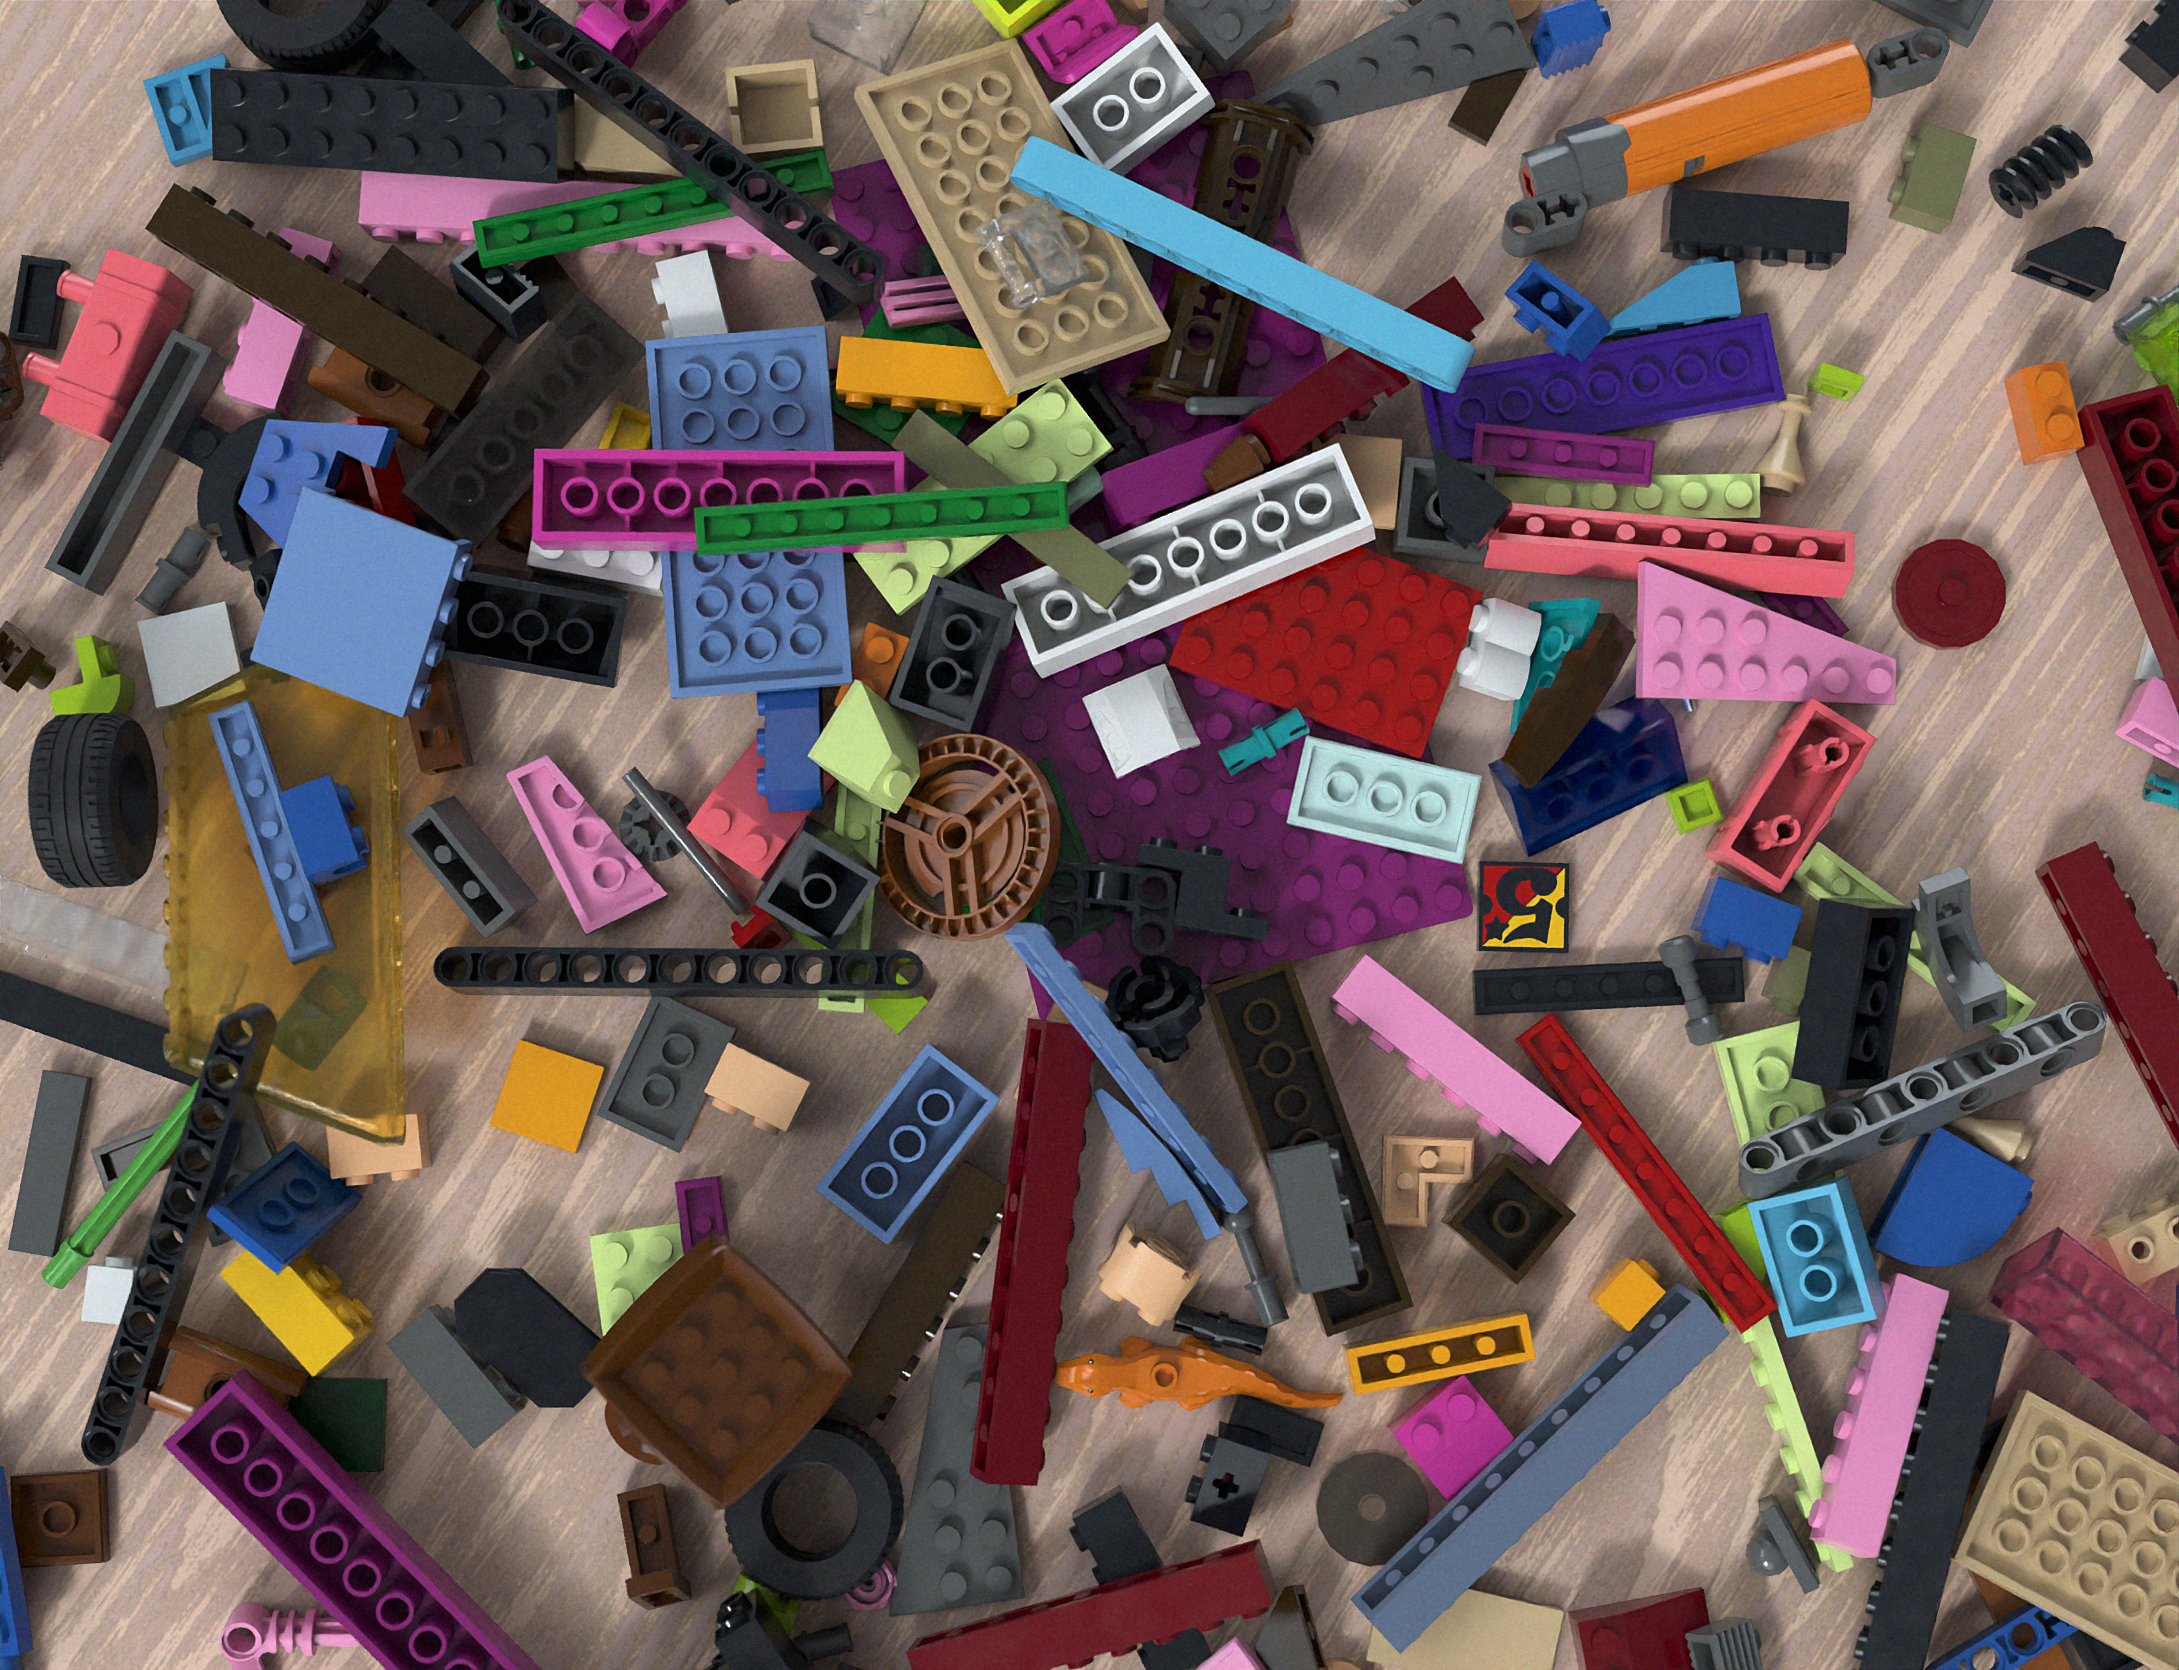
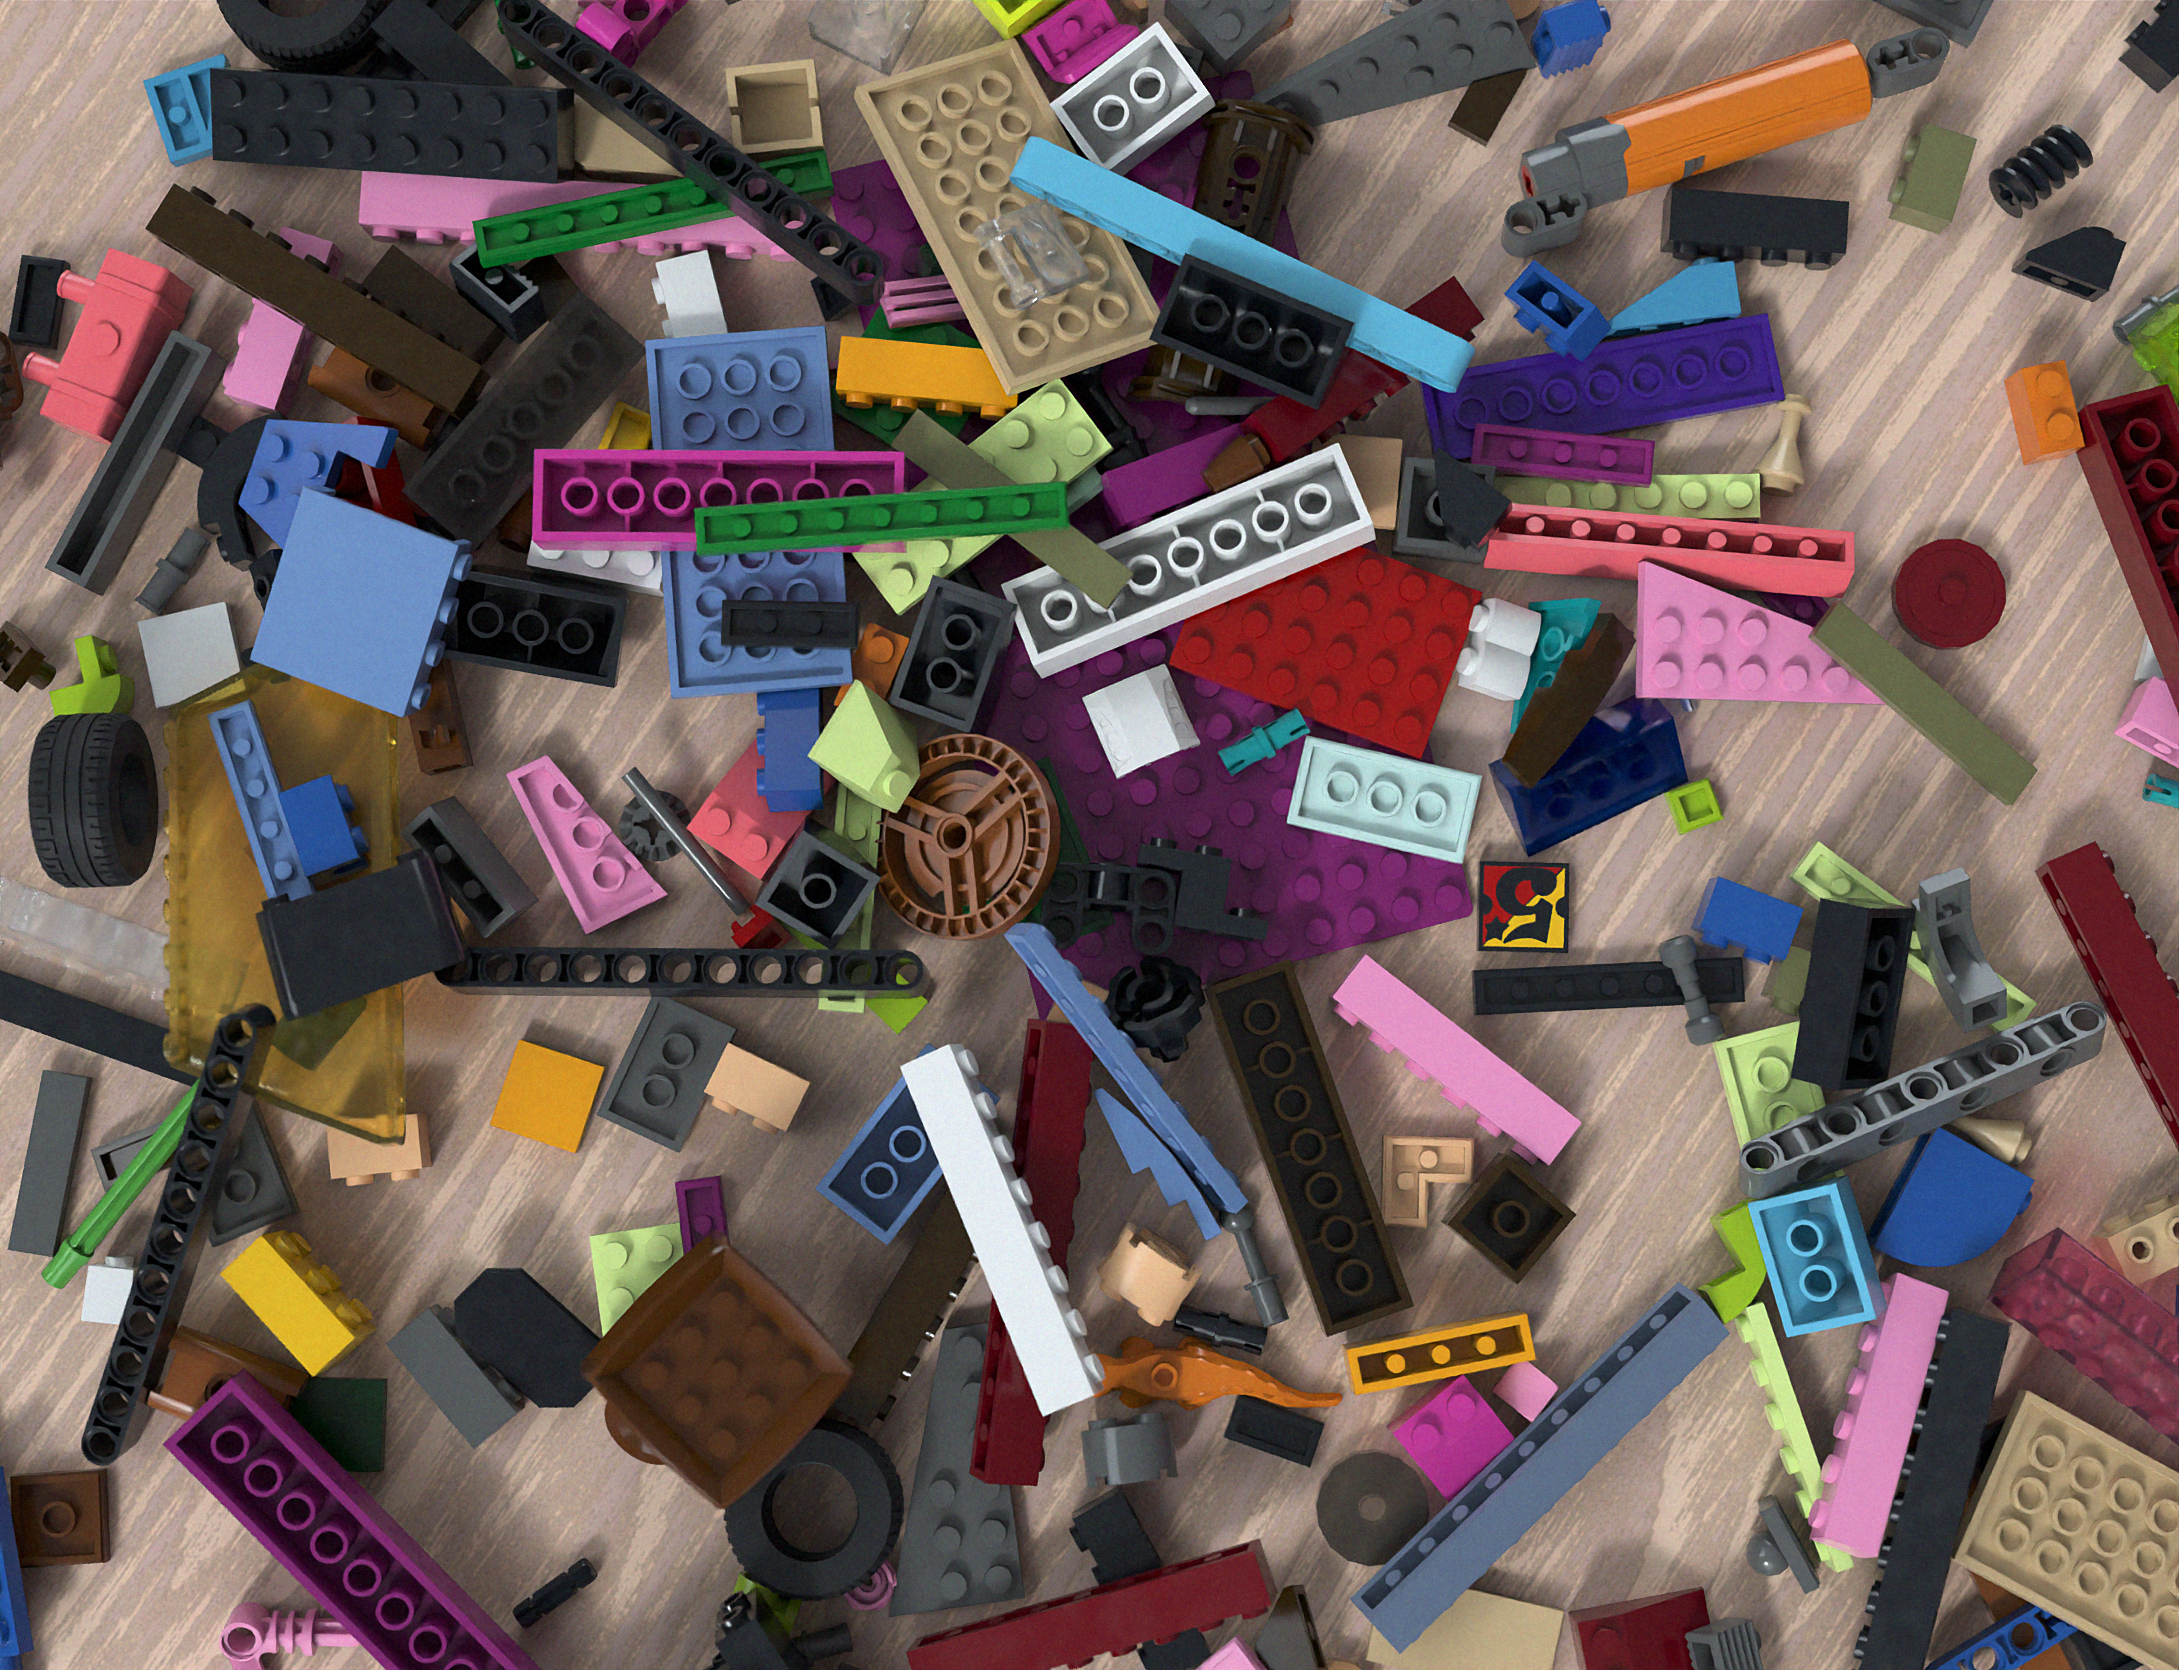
(284, 1207): blue tile -> none
(361, 935): none -> black windscreen
(555, 1593): none -> black axle
(651, 1549): reddish brown bracket -> none
(790, 624): none -> black tile
(1003, 1228): none -> white brick
(1129, 1451): none -> dark grey brick
(1230, 1503): black brick -> none
(1253, 332): none -> black brick
(1314, 1216): dark grey brick -> none
(1525, 1389): none -> bright pink slope
(1628, 1292): light orange brick -> none
(1646, 1173): red tile -> none
(1790, 797): coral piece -> none
(1835, 381): lime tile -> none
(1922, 703): none -> olive tile

